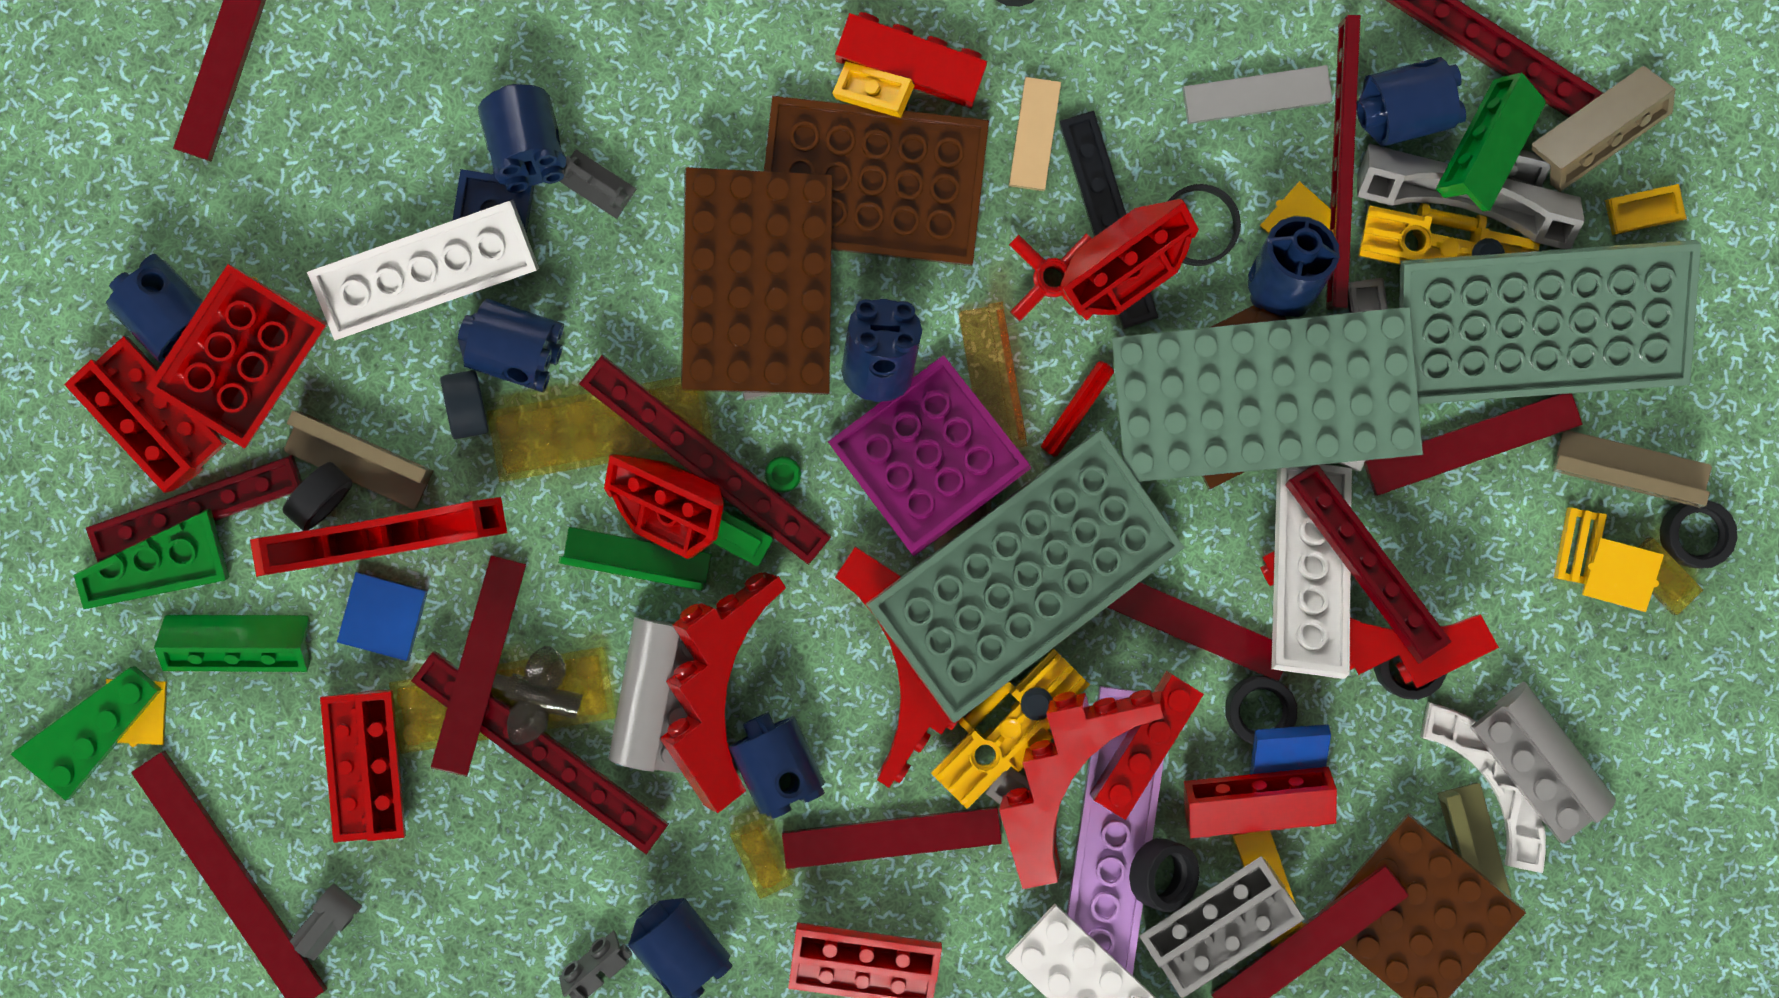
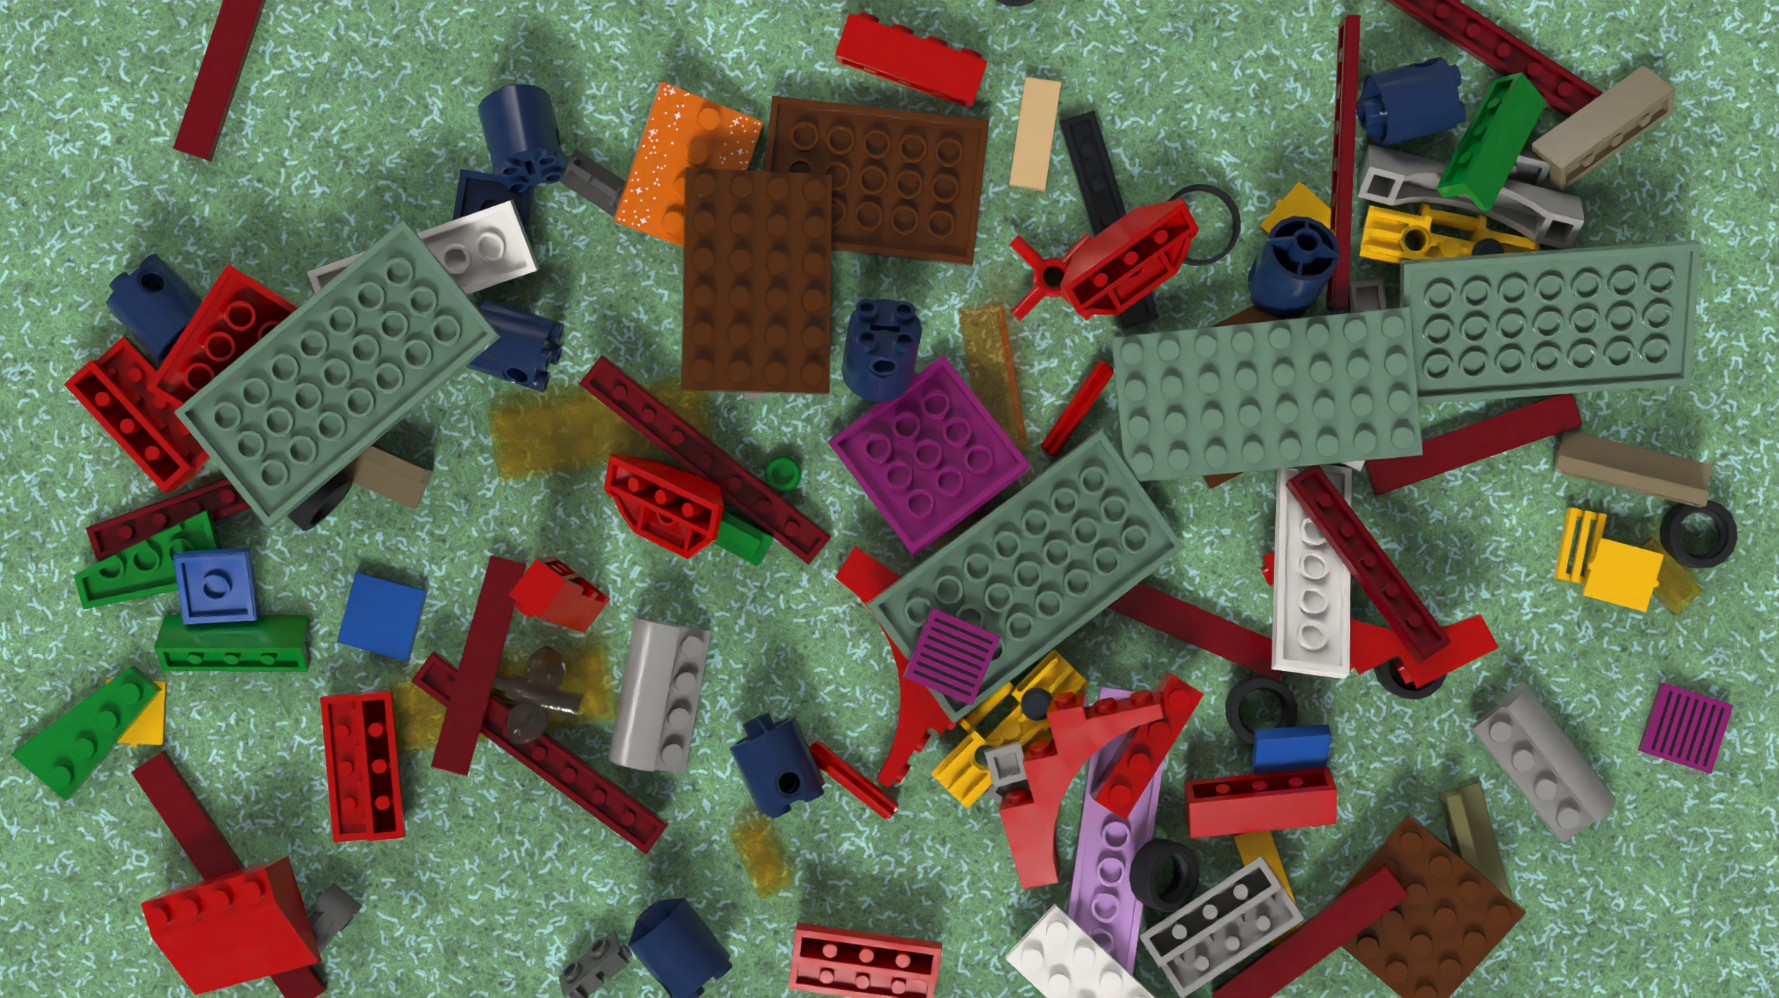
(216, 585): none -> blue tile
(233, 926): none -> red slope
(337, 374): none -> sand green plate
(378, 537): red arch -> none
(464, 404): black wheel -> none
(558, 595): none -> red wedge
(634, 559): green panel -> none
(677, 135): none -> orange plate
(700, 686): red arch -> none
(853, 780): none -> red axle
(873, 89): yellow plate -> none
(891, 837): dark red tile -> none
(951, 656): none -> magenta tile
(1005, 763): none -> light grey tile
(1257, 94): light grey tile -> none
(1523, 825): white tile -> none
(1645, 209): yellow tile -> none
(1685, 727): none -> magenta tile

